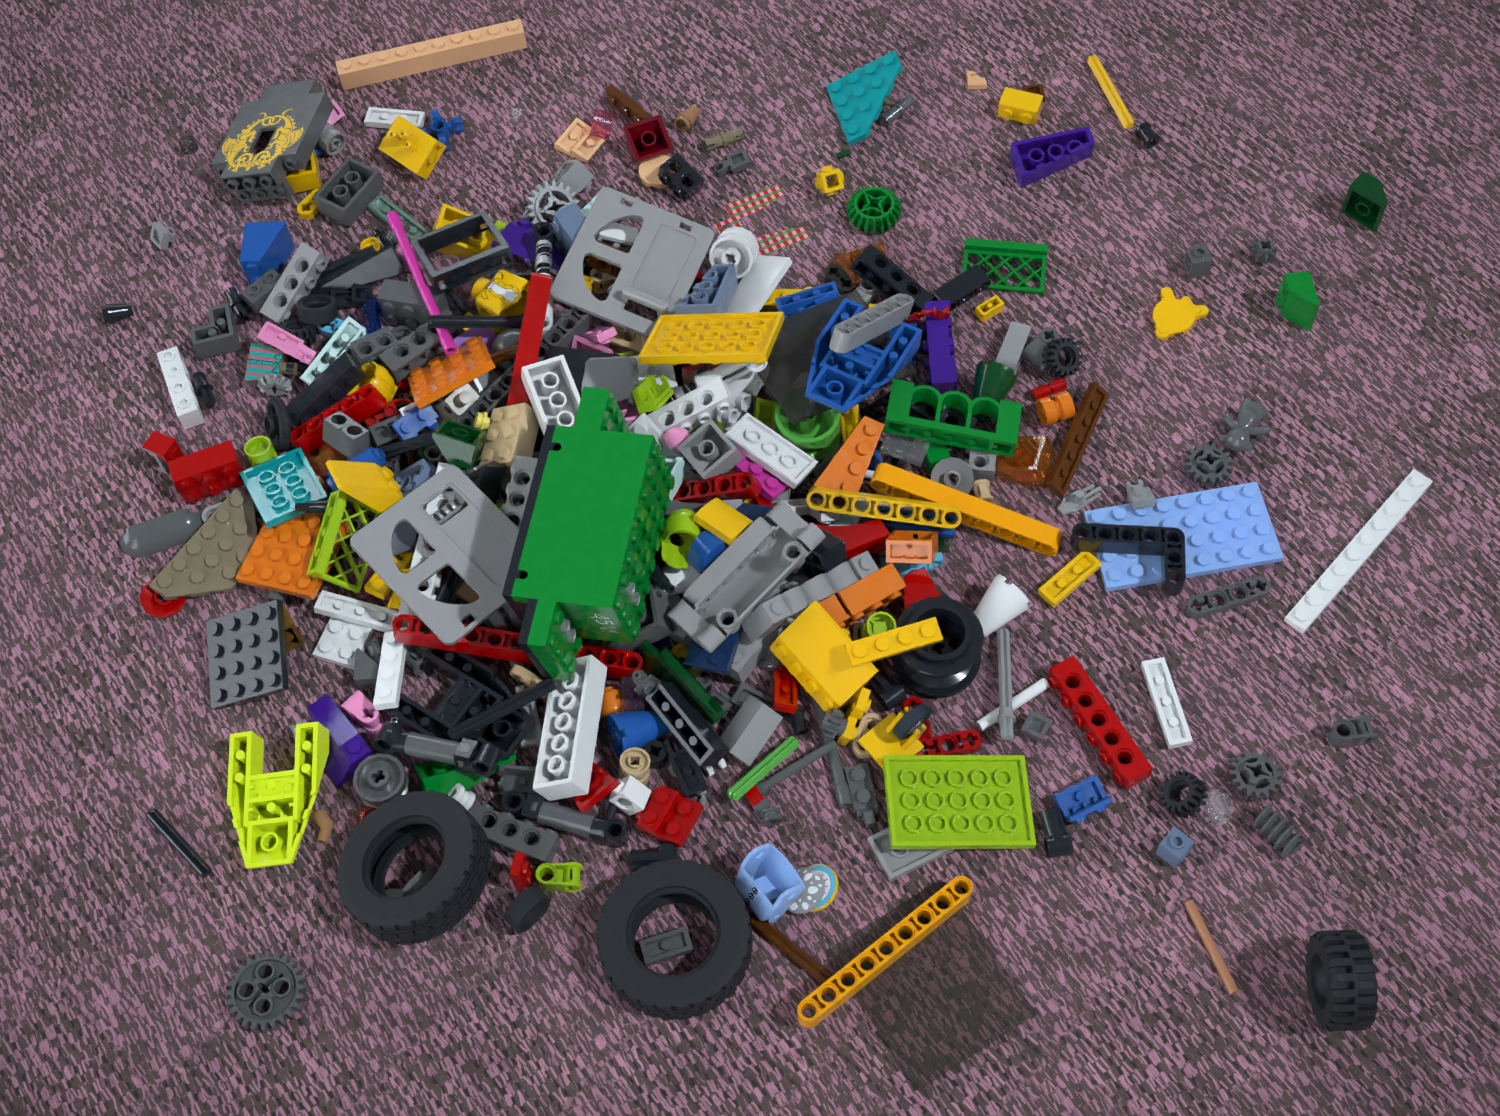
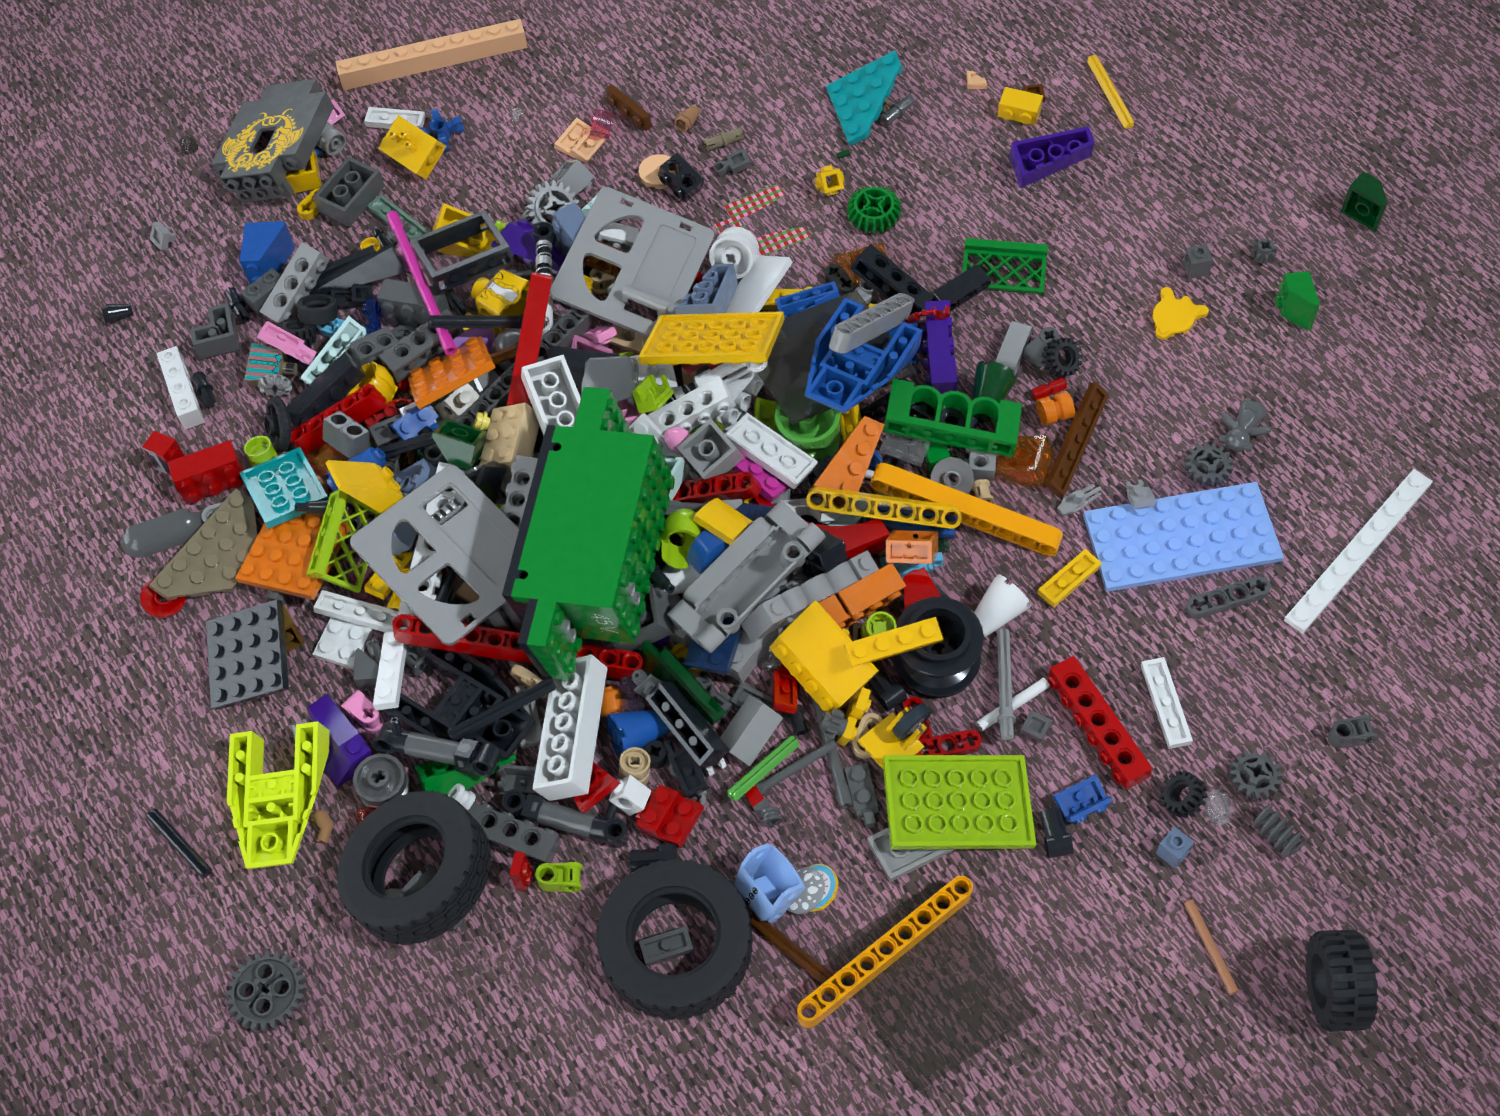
(527, 909): black tyre -> none
(647, 139): dark red slope -> none
(989, 308): yellow piece -> none
(1138, 546): black beam -> none
(1146, 126): black bush -> none

